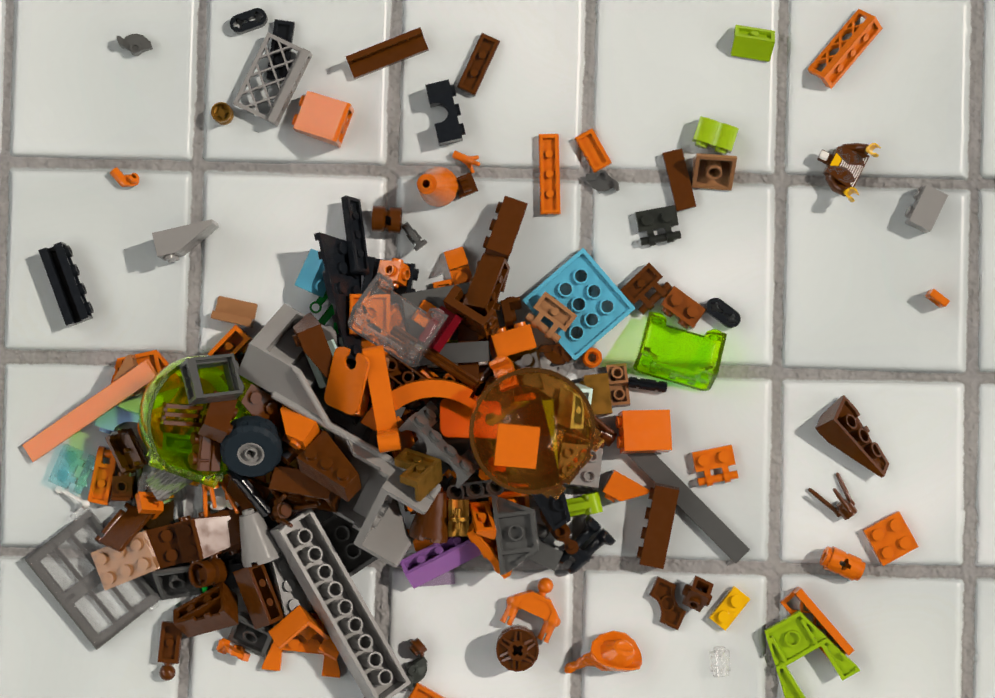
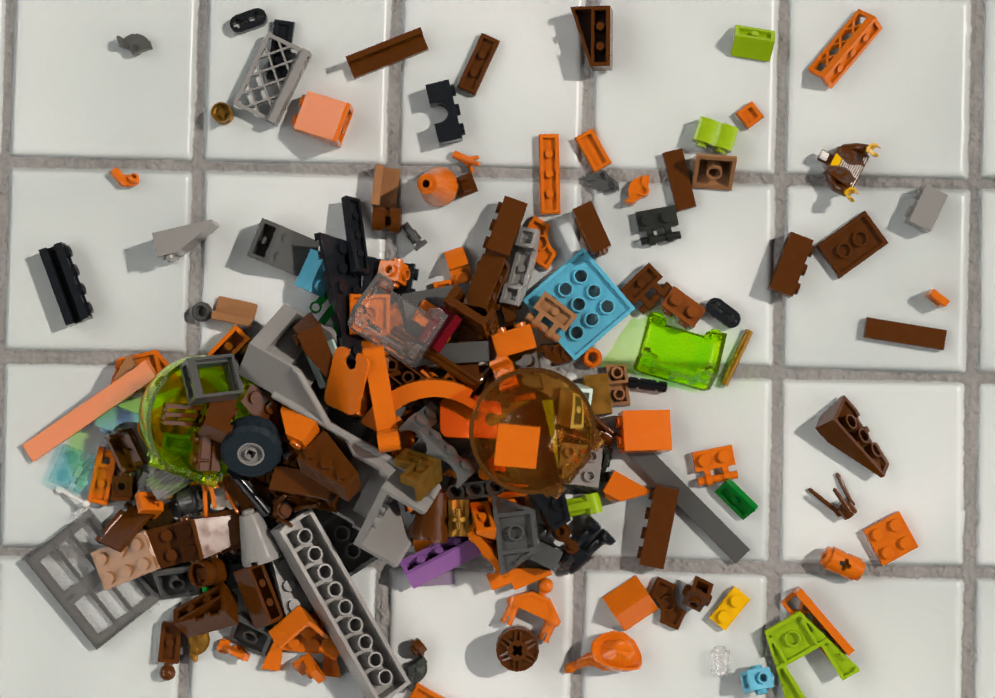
(189, 499): none -> dark grey head
(195, 311): none -> dark grey plate
(198, 645): none -> pearl gold piece
(281, 247): none -> dark grey slope
(310, 667): none -> orange bracket
(385, 186): none -> medium nougat panel
(519, 577): none -> orange slope
(522, 267): none -> light grey slope
(545, 252): none -> orange tile
(591, 229): none -> reddish brown window
(596, 33): none -> reddish brown wedge
(606, 458): none -> pearl dark grey piece
(630, 603): none -> orange slope
(637, 189): none -> orange piece
(736, 357): none -> pearl gold bar
(736, 499): none -> green plate
(749, 115): none -> orange tile
(757, 680): none -> medium azure brick
(791, 265): none -> reddish brown brick
(851, 244): none -> reddish brown tile
(904, 333): none -> reddish brown tile

